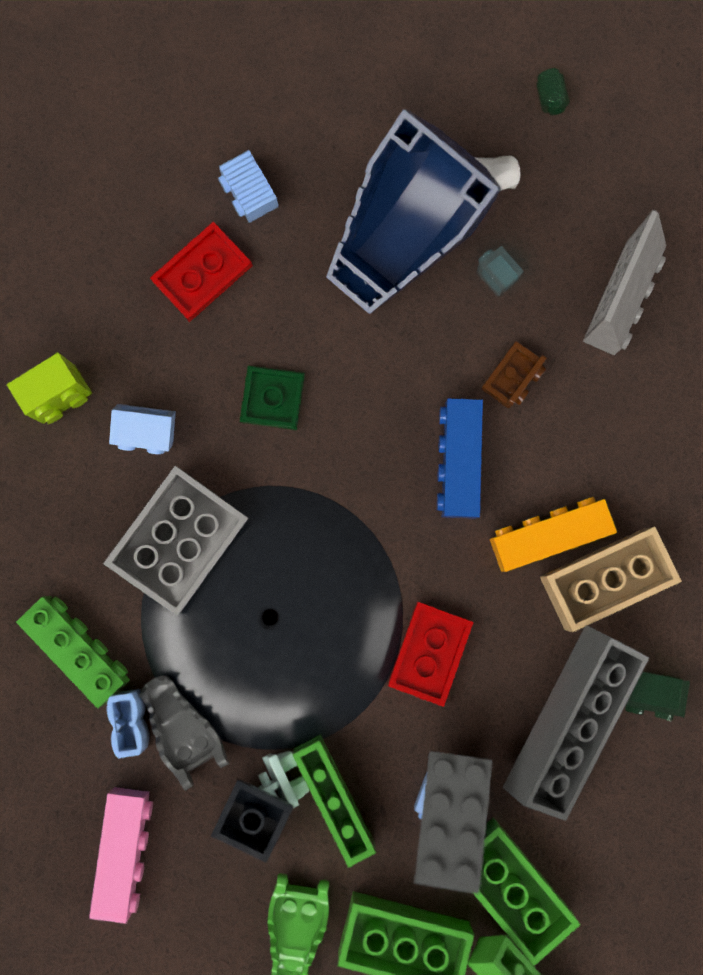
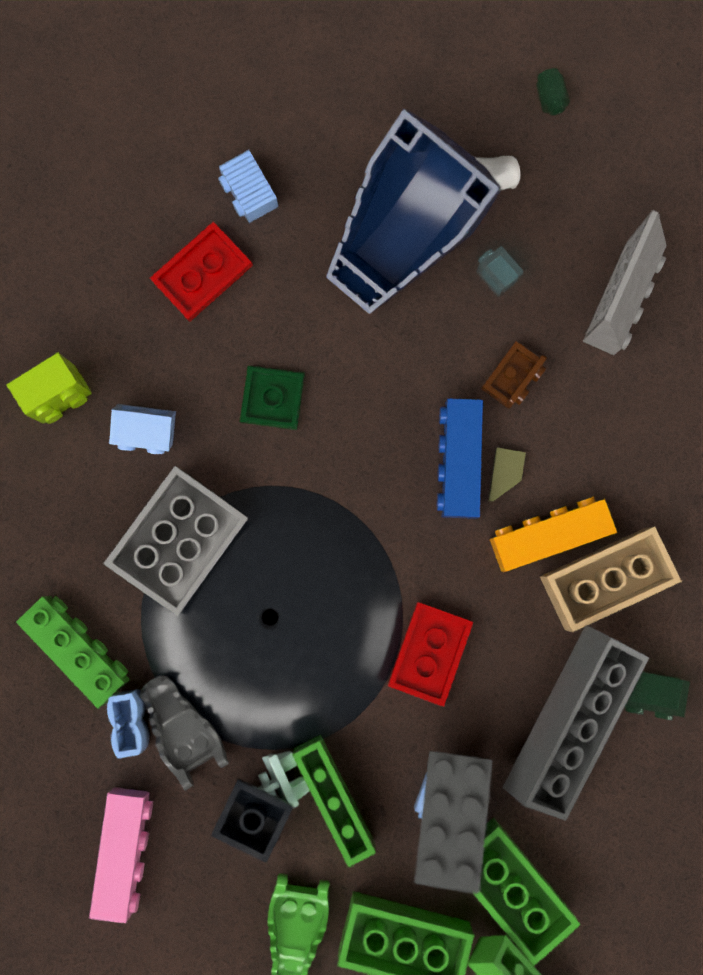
(506, 471): none -> olive tile

